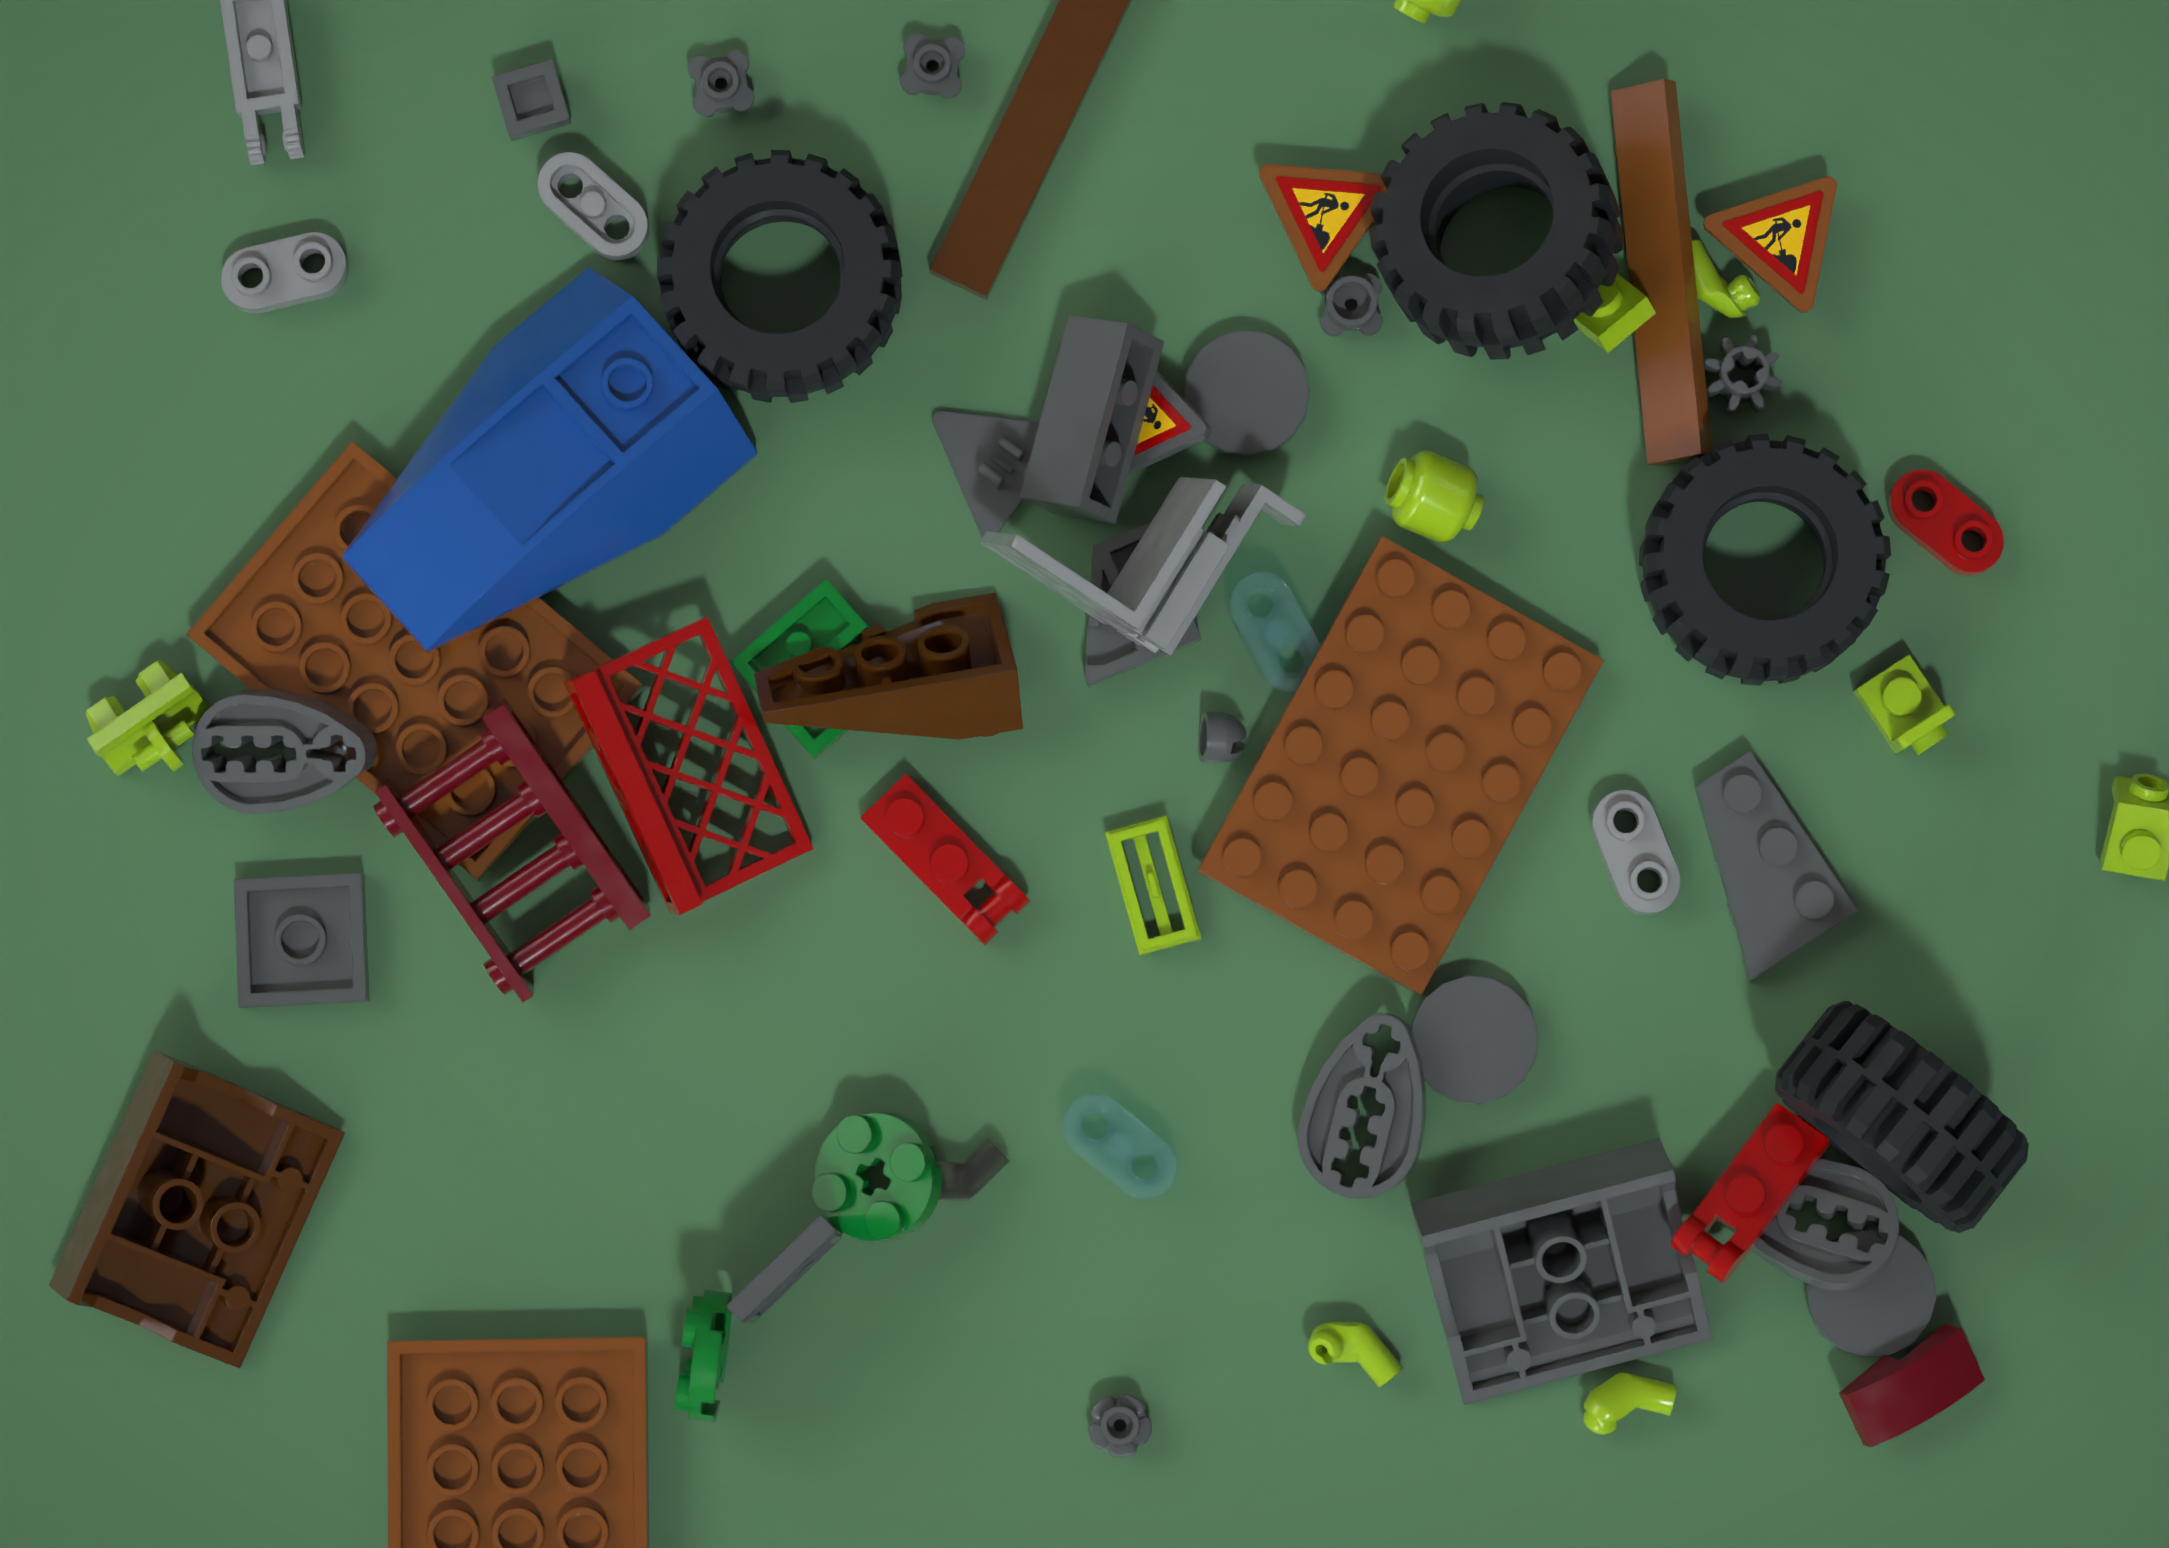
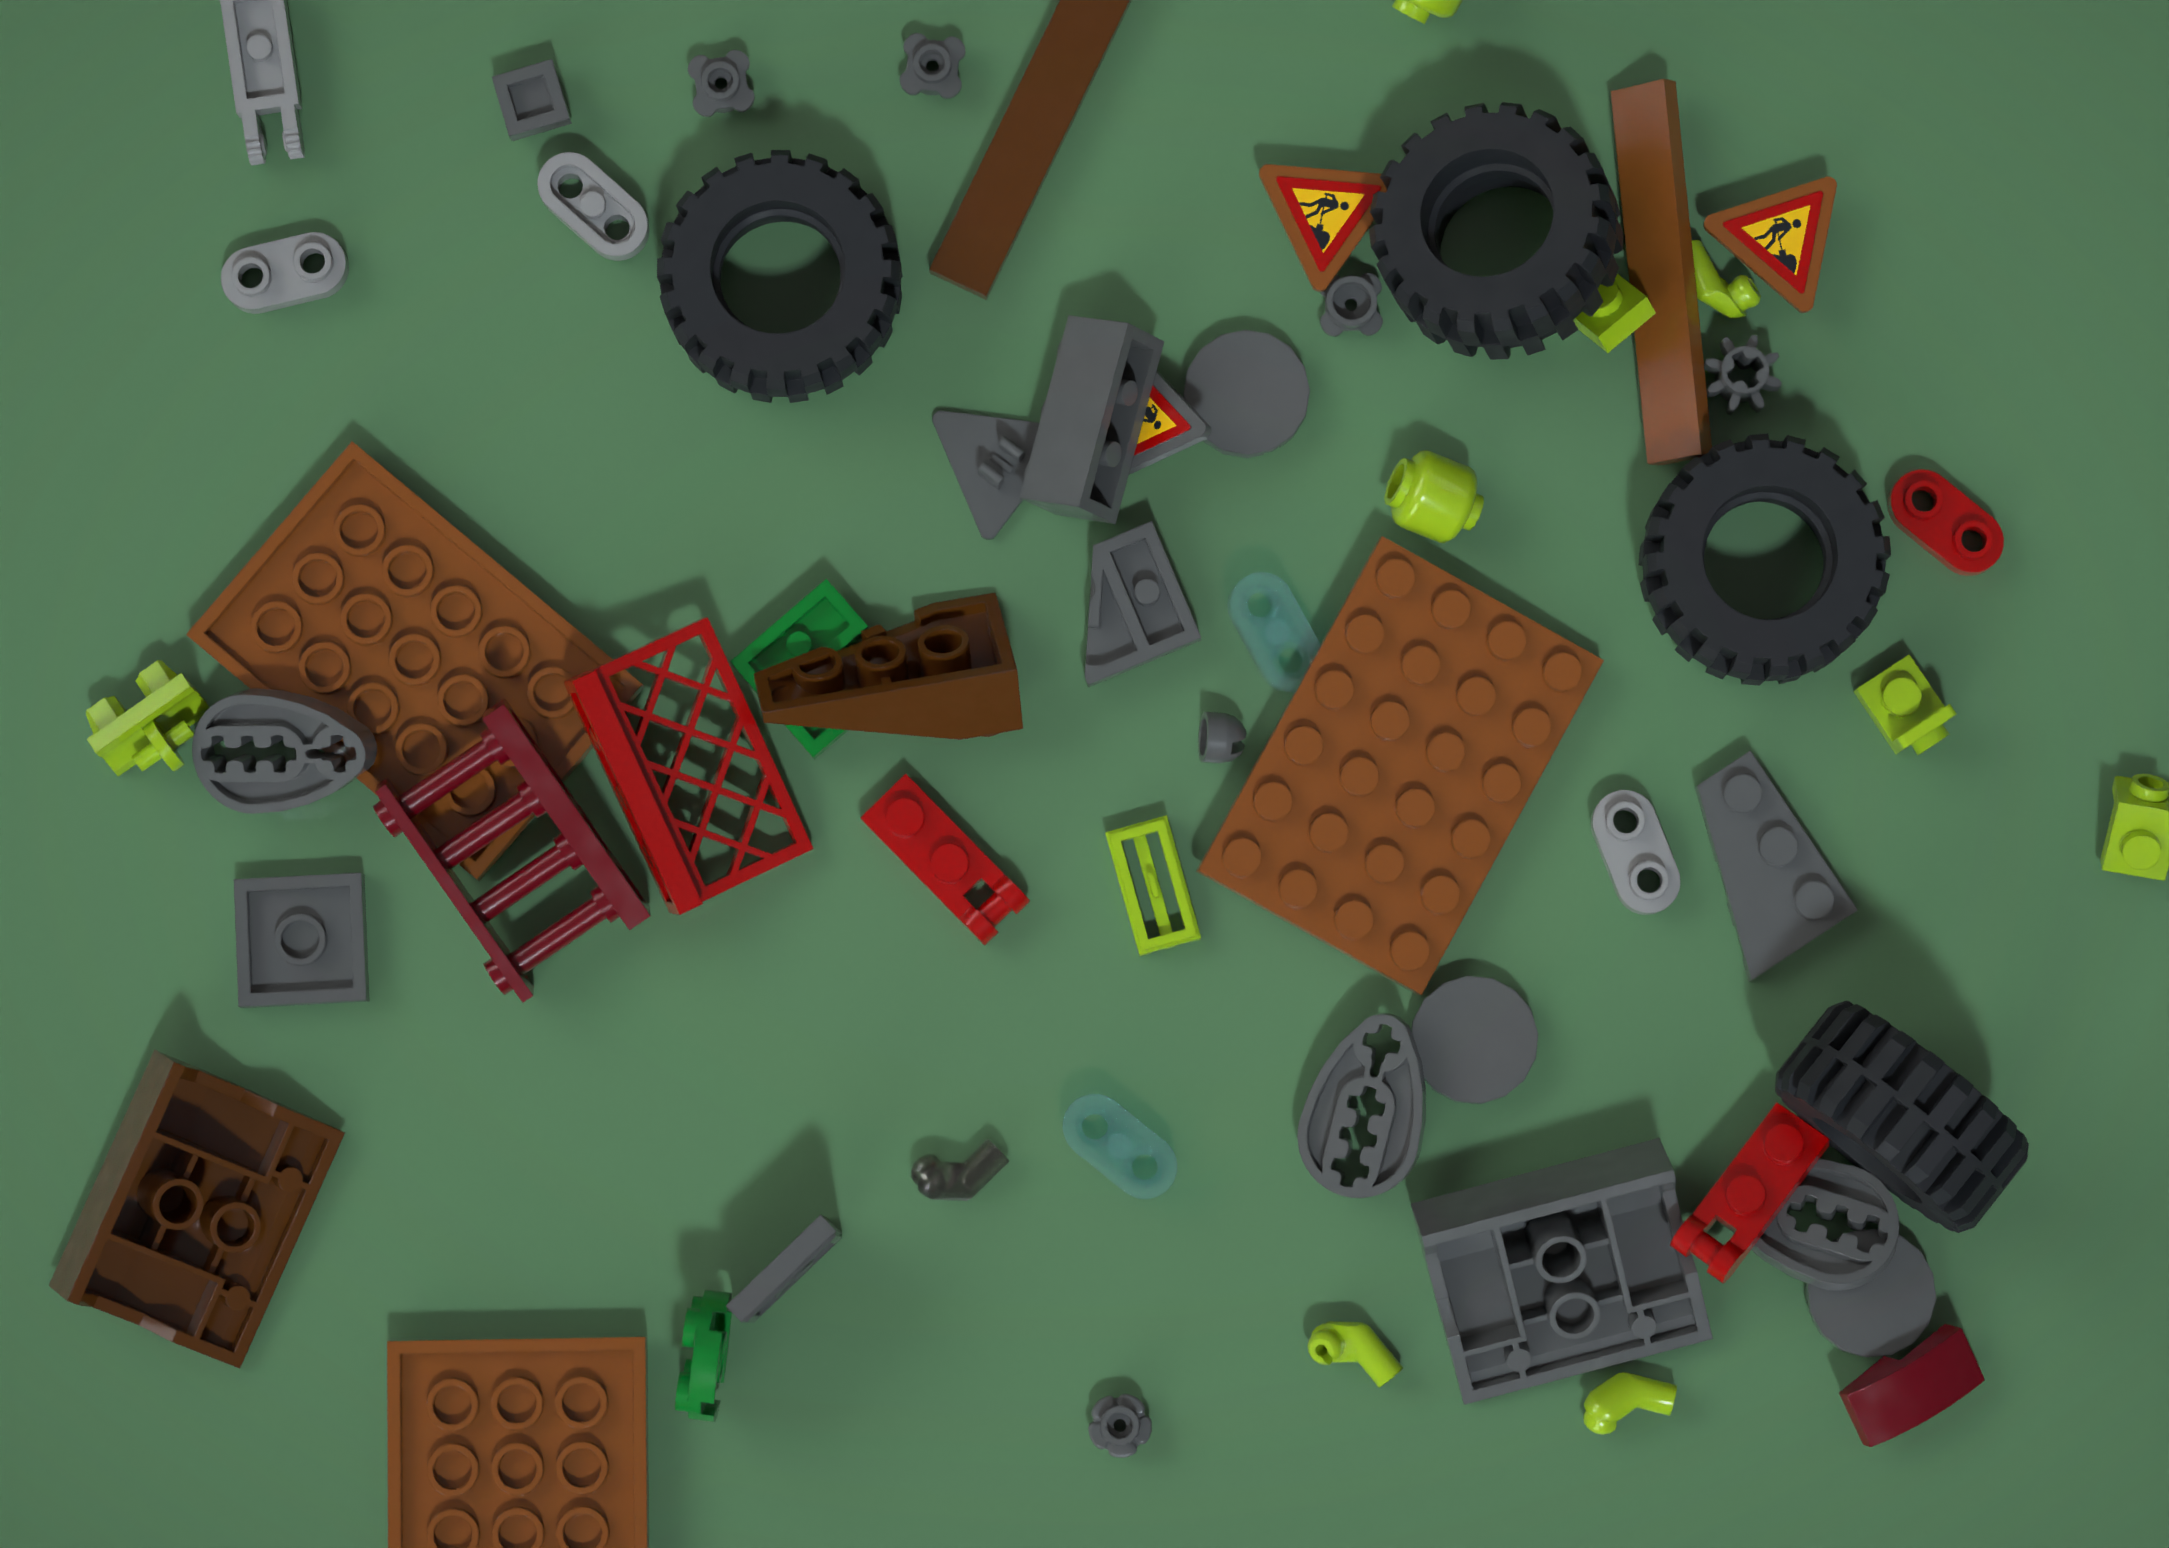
(547, 465): blue wedge -> none
(842, 1182): green plate -> none
(1169, 567): light grey piece -> none

